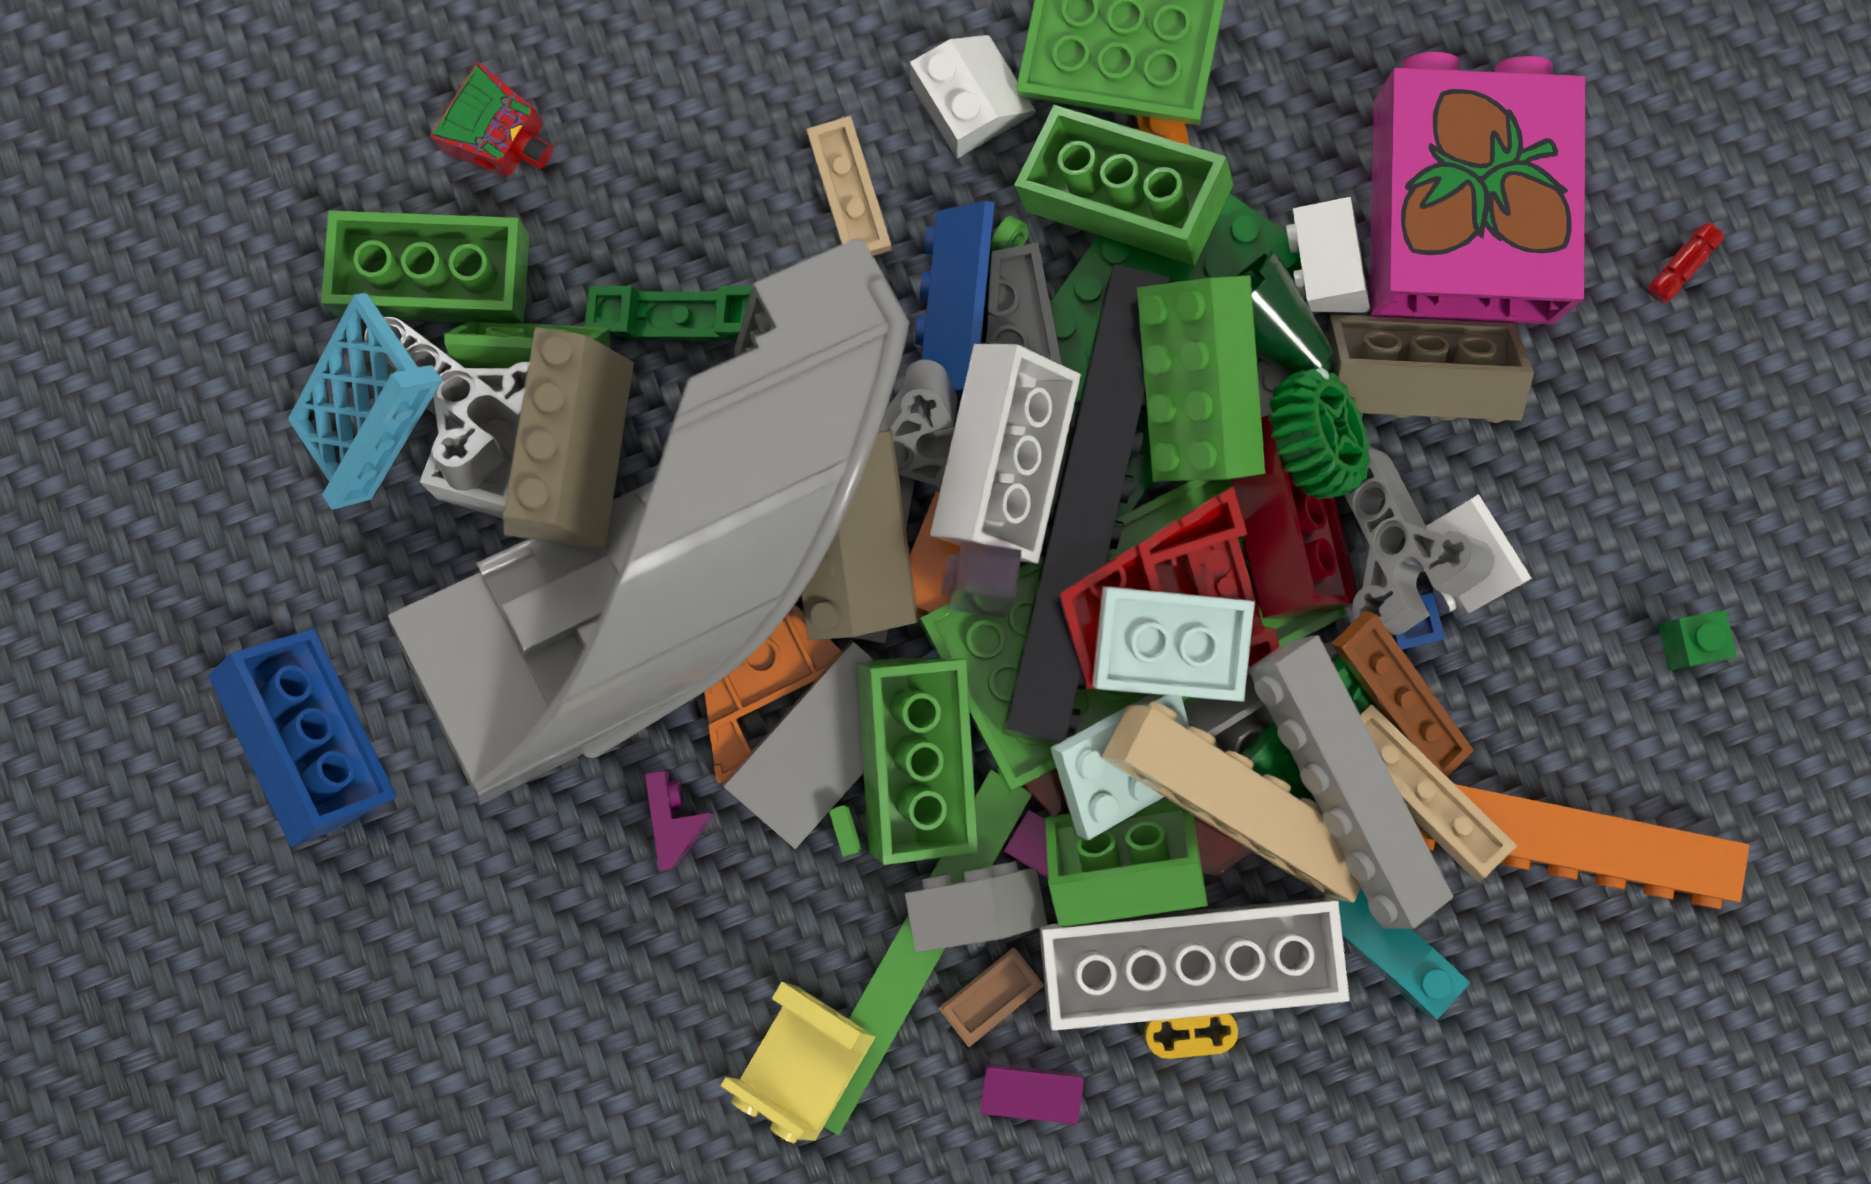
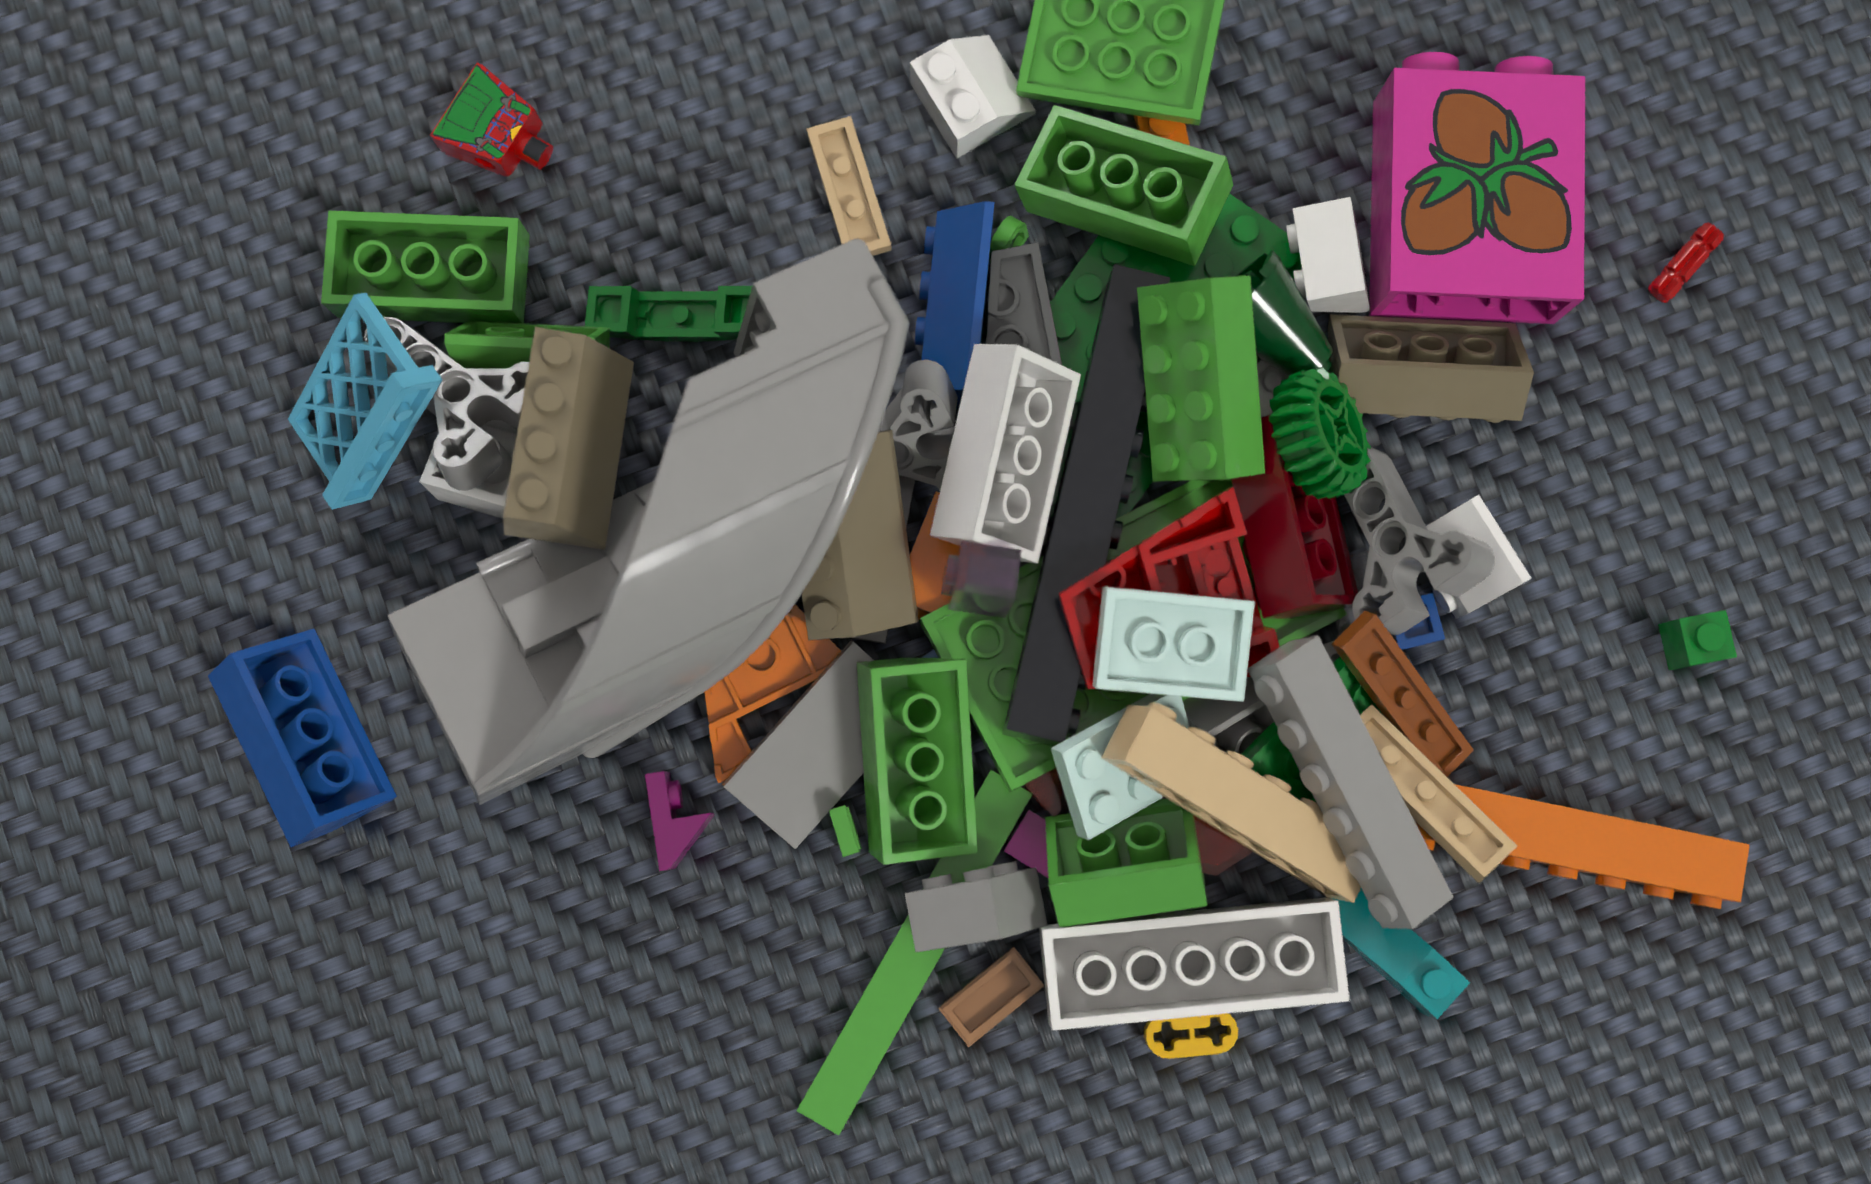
(800, 1065): light yellow panel -> none
(1031, 1093): magenta slope -> none

